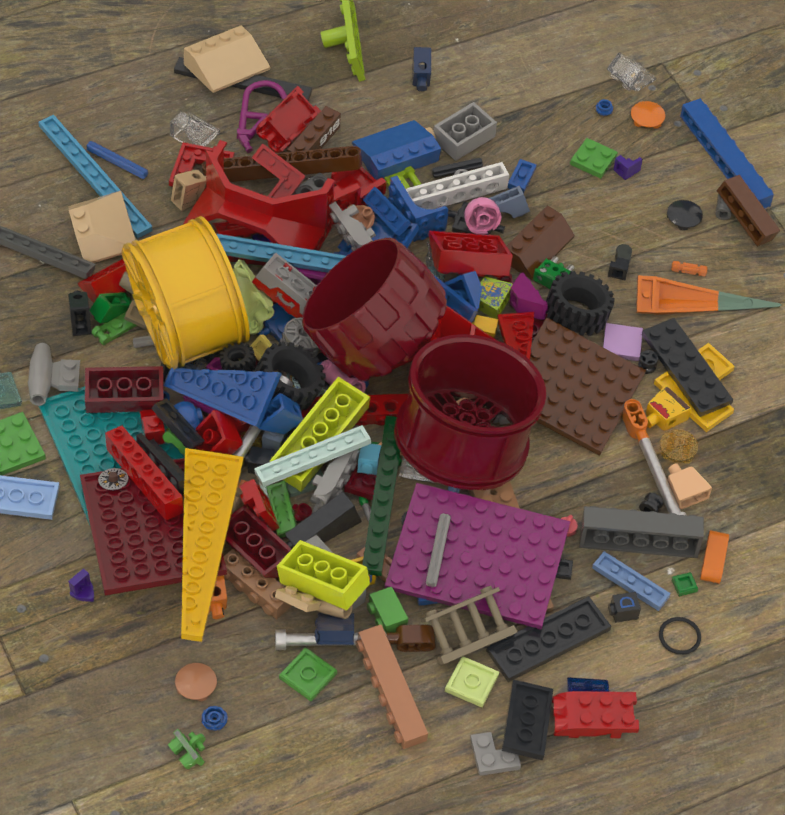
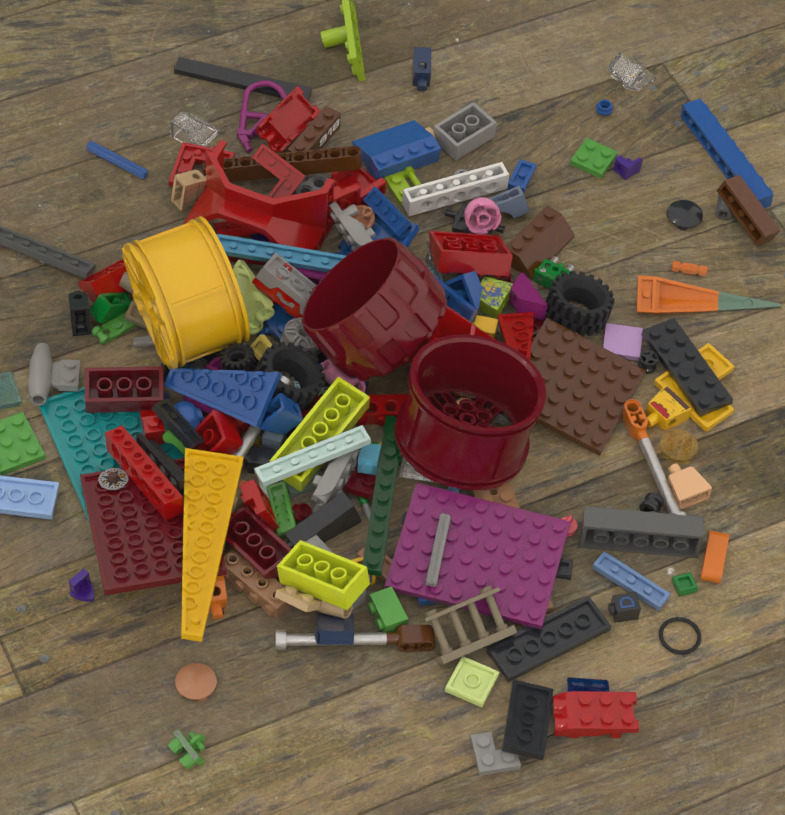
(91, 170): dark azure plate -> none
(101, 226): tan slope -> none
(214, 712): blue plate -> none
(225, 59): tan slope -> none
(308, 674): bright green tile -> none
(392, 687): nougat brick -> none
(426, 219): blue bracket -> none
(452, 168): black axle -> none
(622, 260): black leg -> none
(647, 114): orange dish -> none

